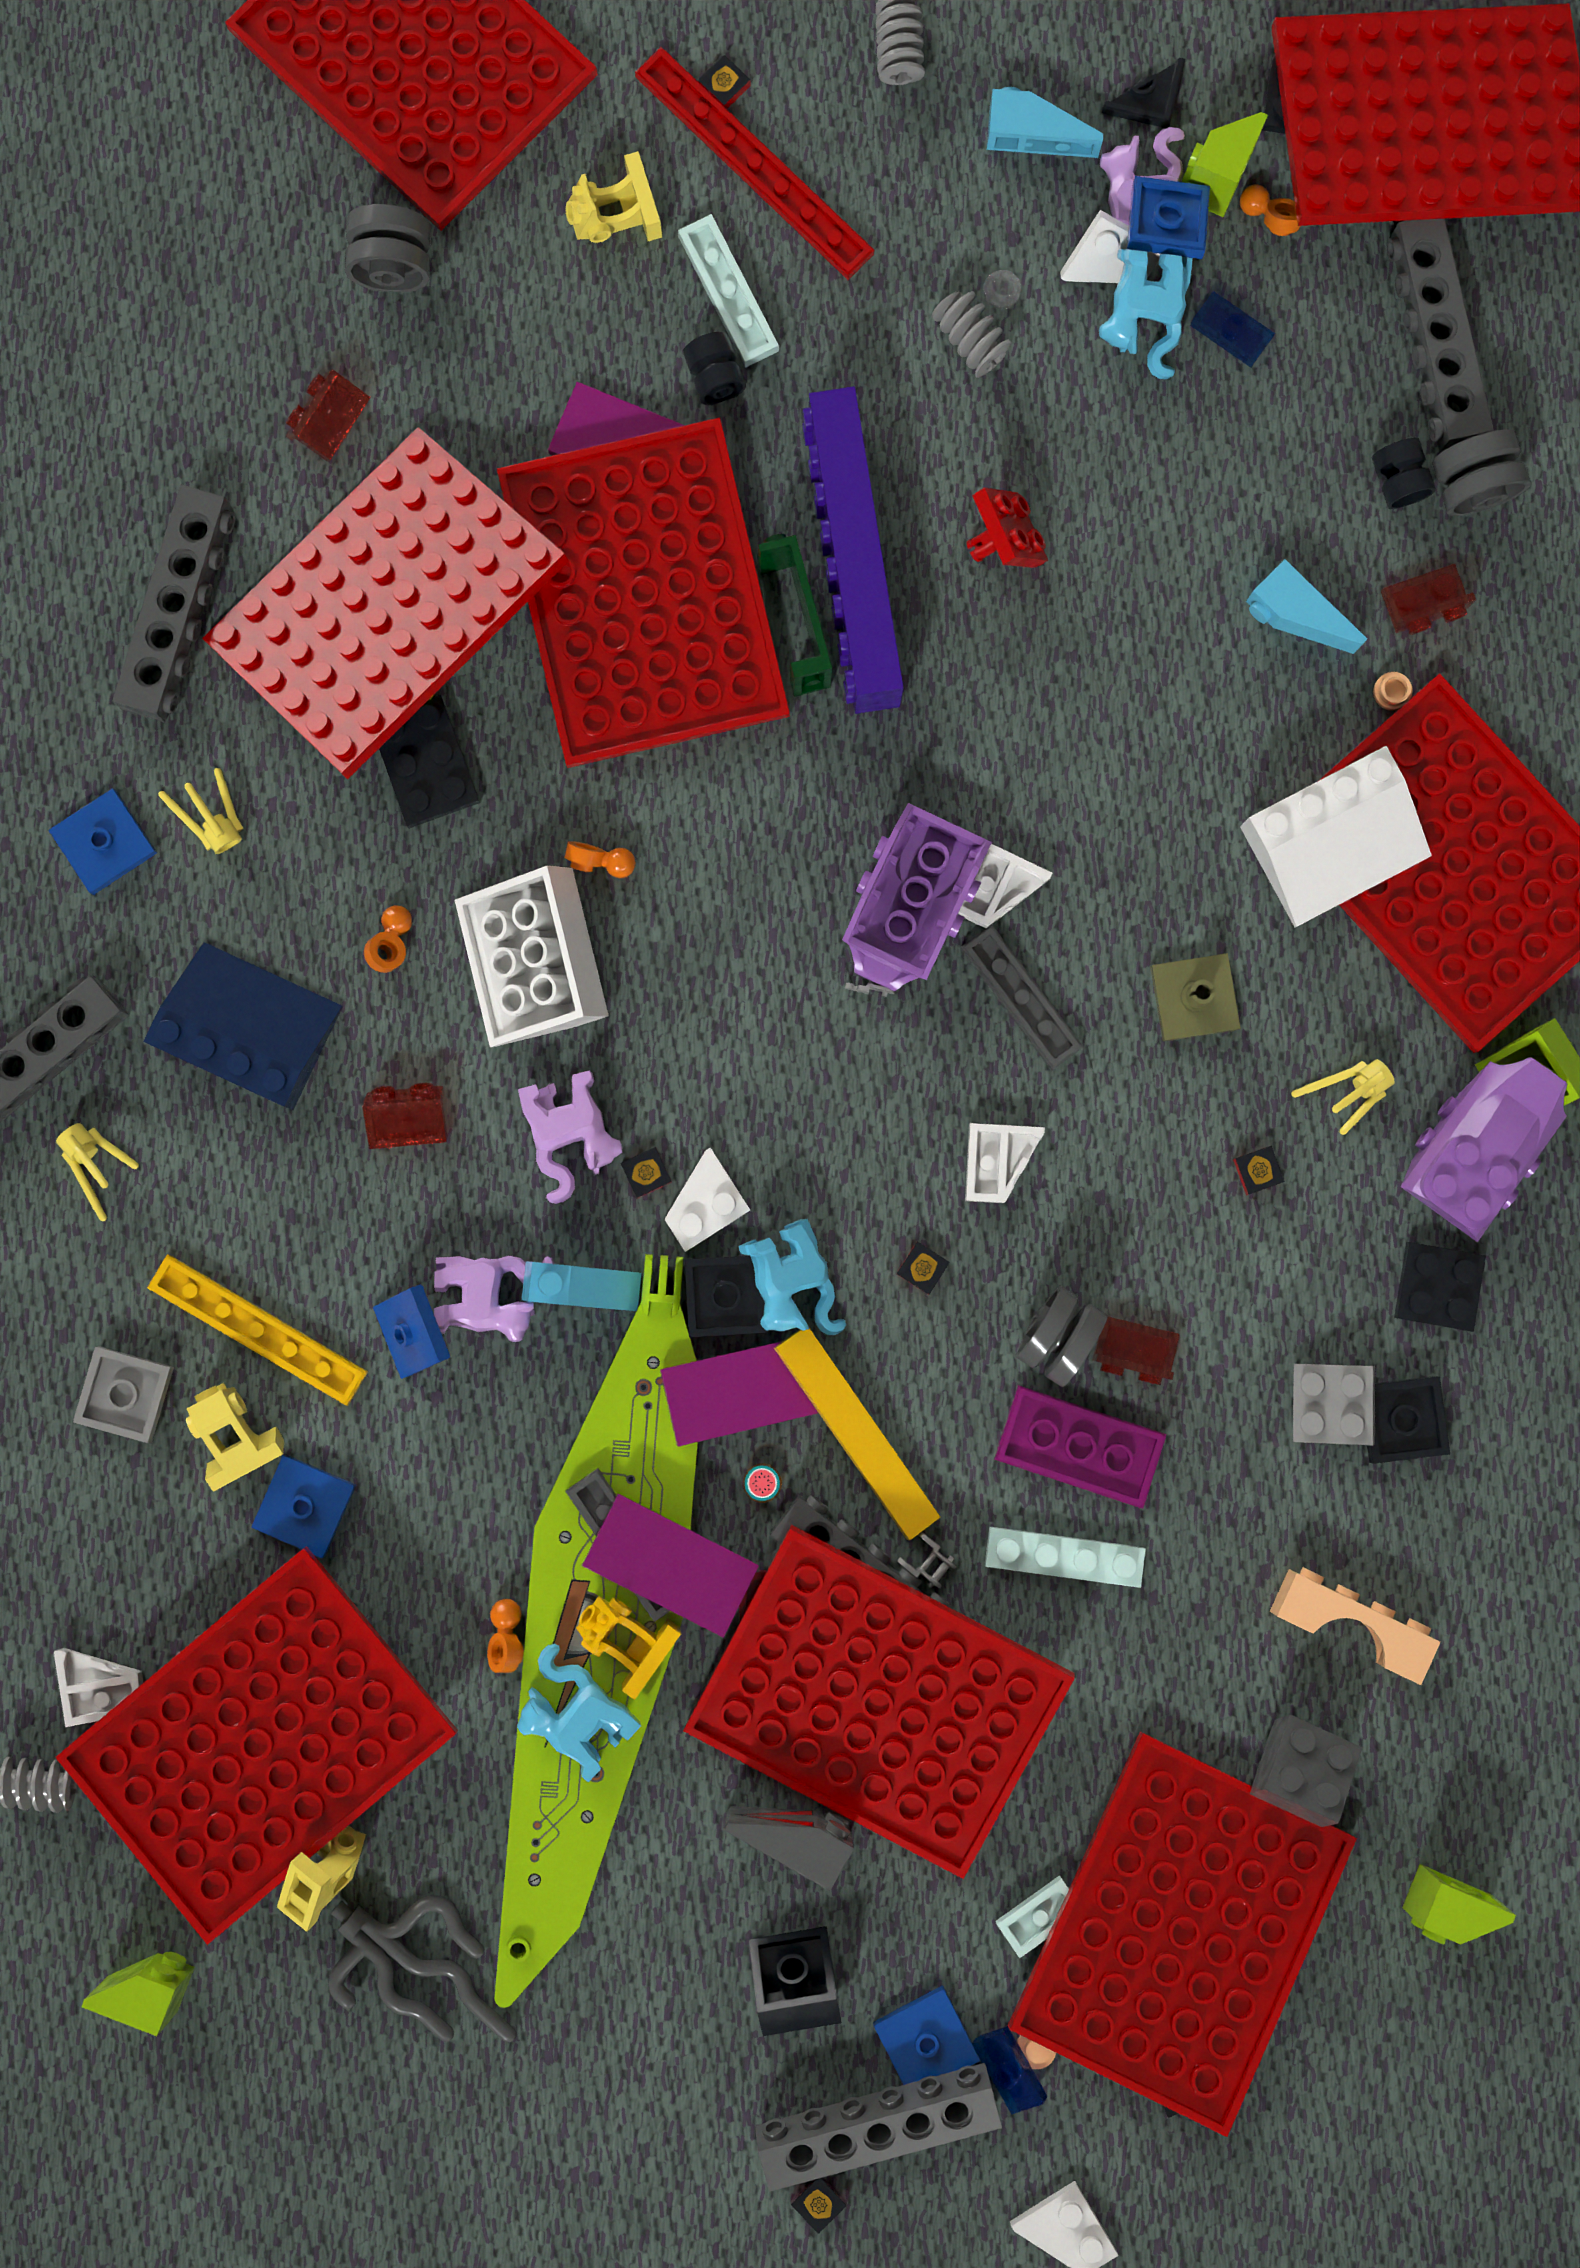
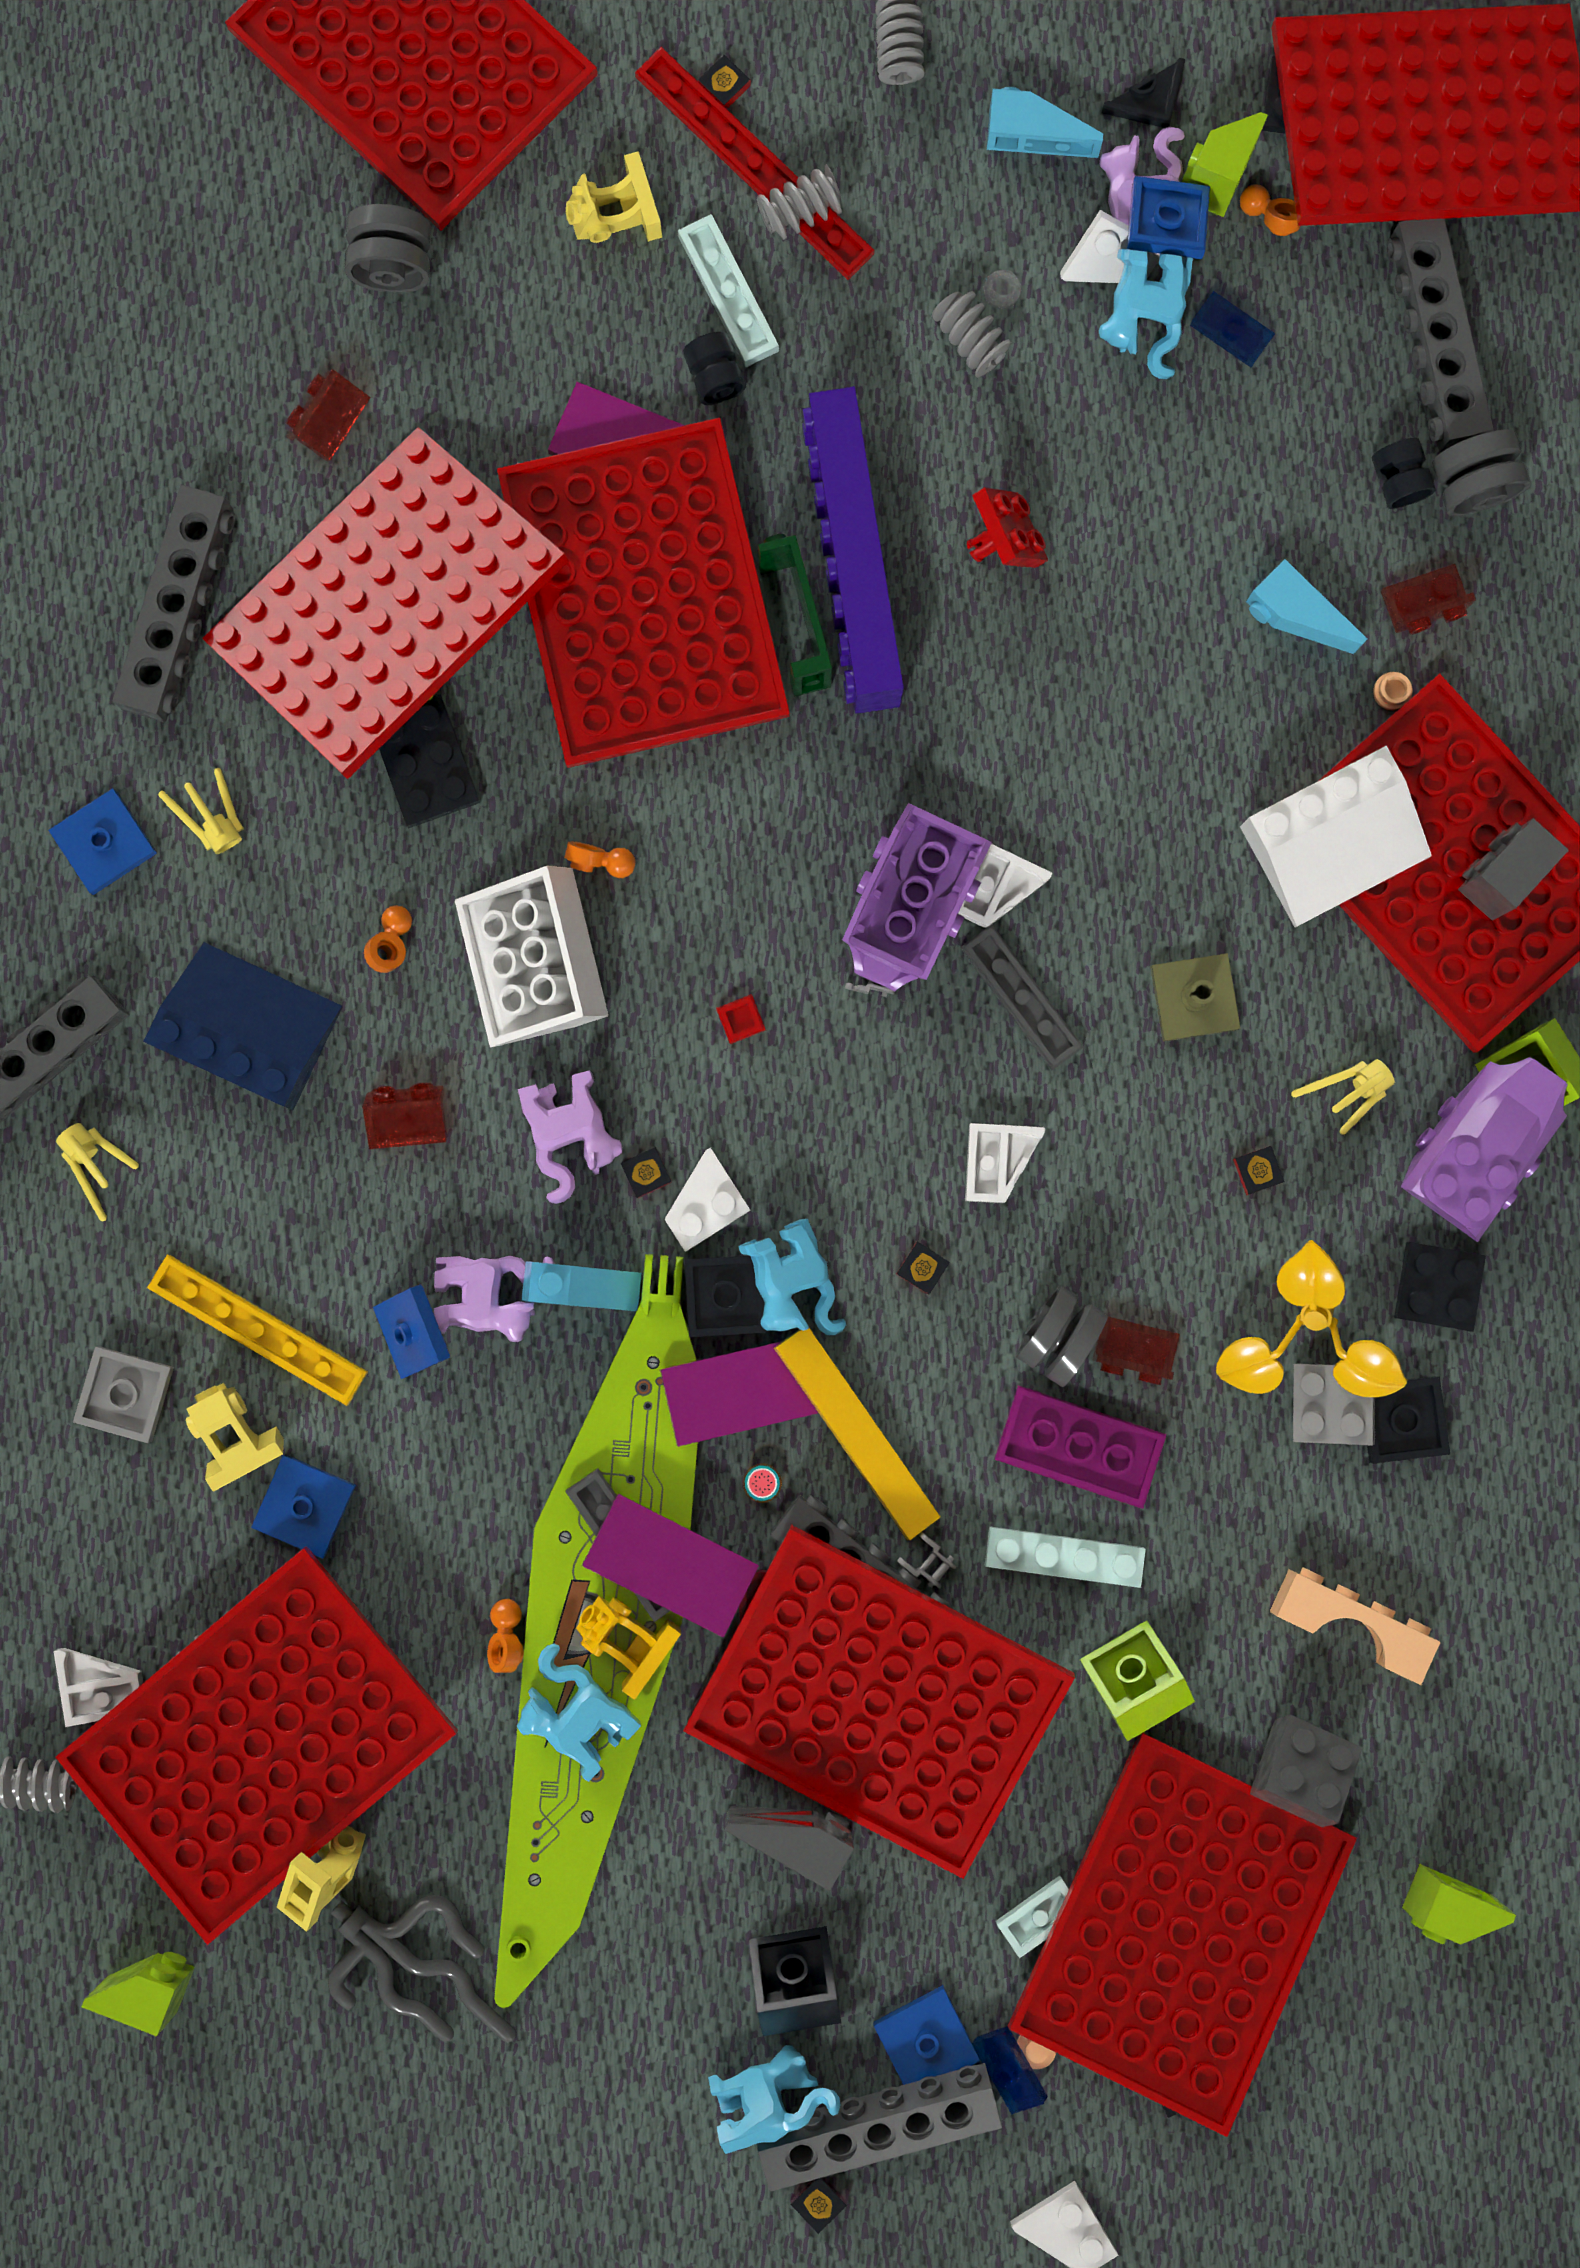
(741, 1019): none -> red tile
(759, 2095): none -> medium azure animal
(800, 202): none -> light grey piece
(1137, 1680): none -> lime slope
(1318, 1286): none -> yellow plant
(1512, 869): none -> dark grey brick

